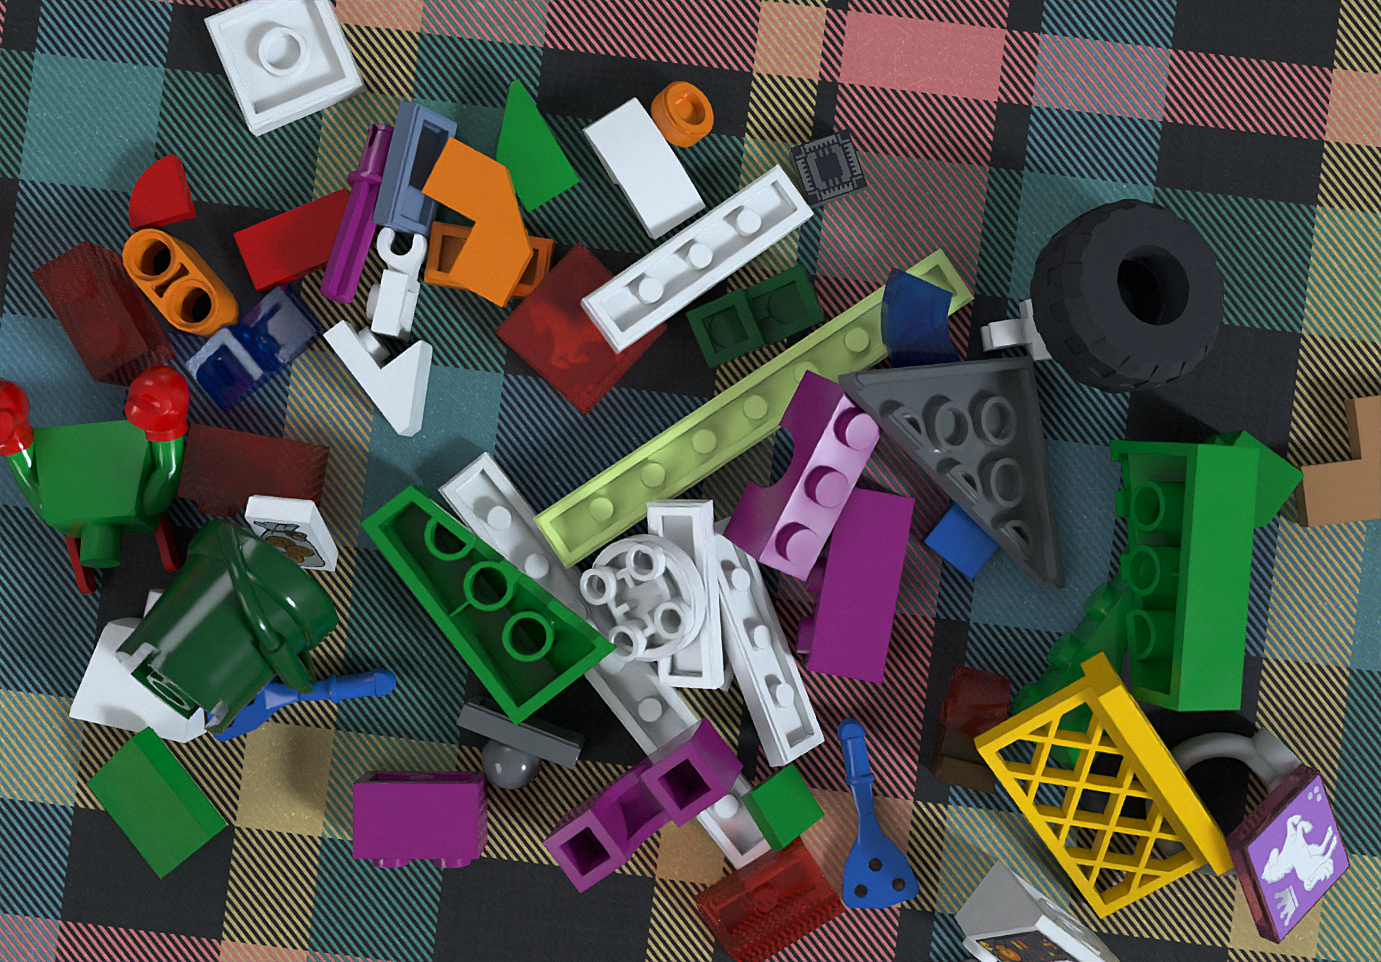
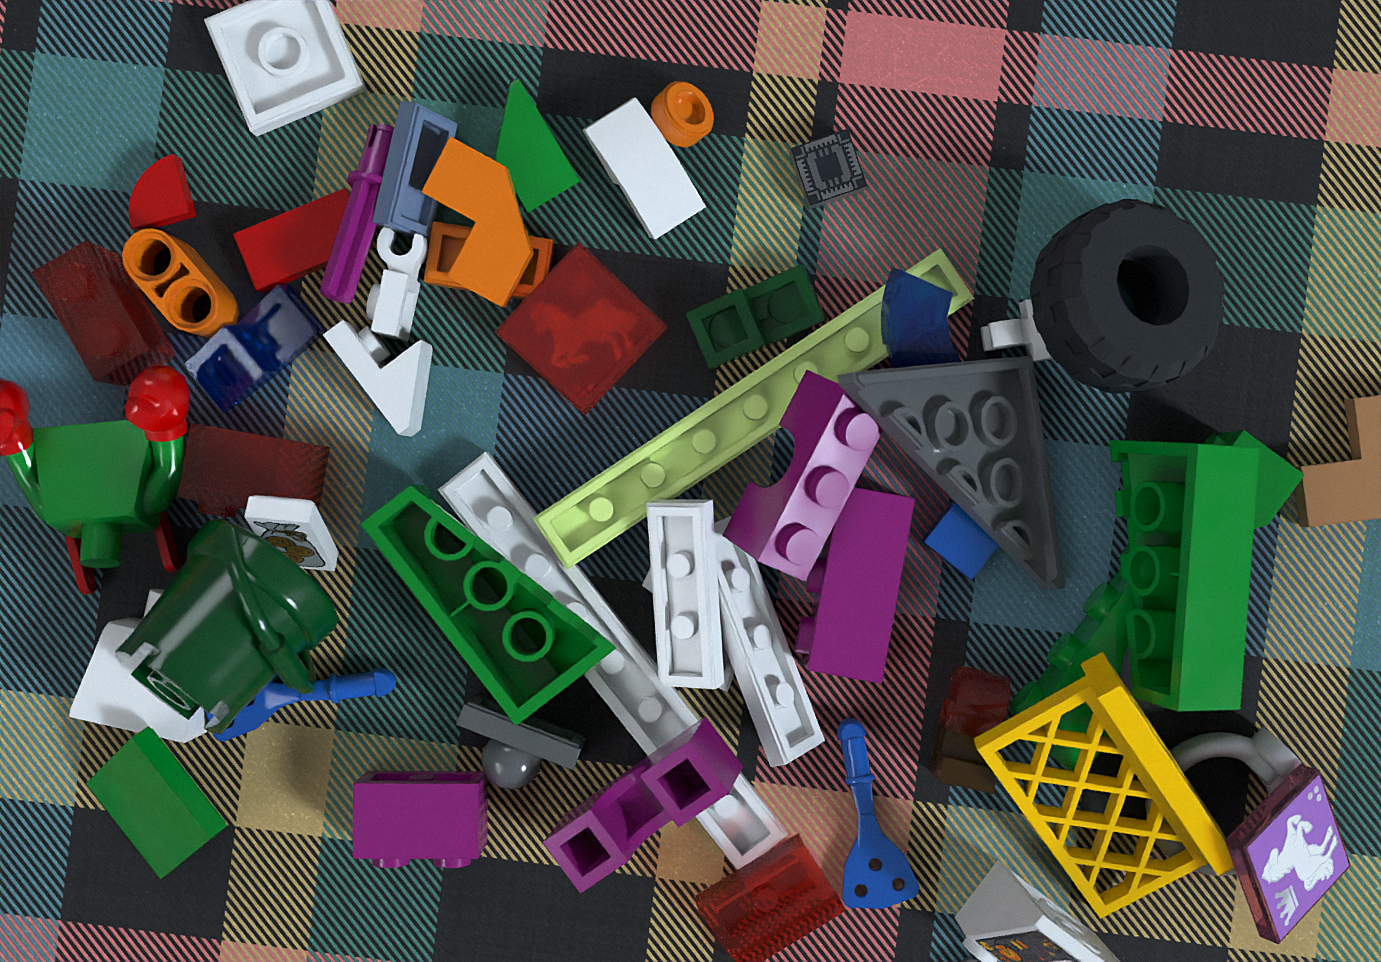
(645, 597): white tile -> none
(696, 259): white tile -> none
(782, 806): green tile -> none

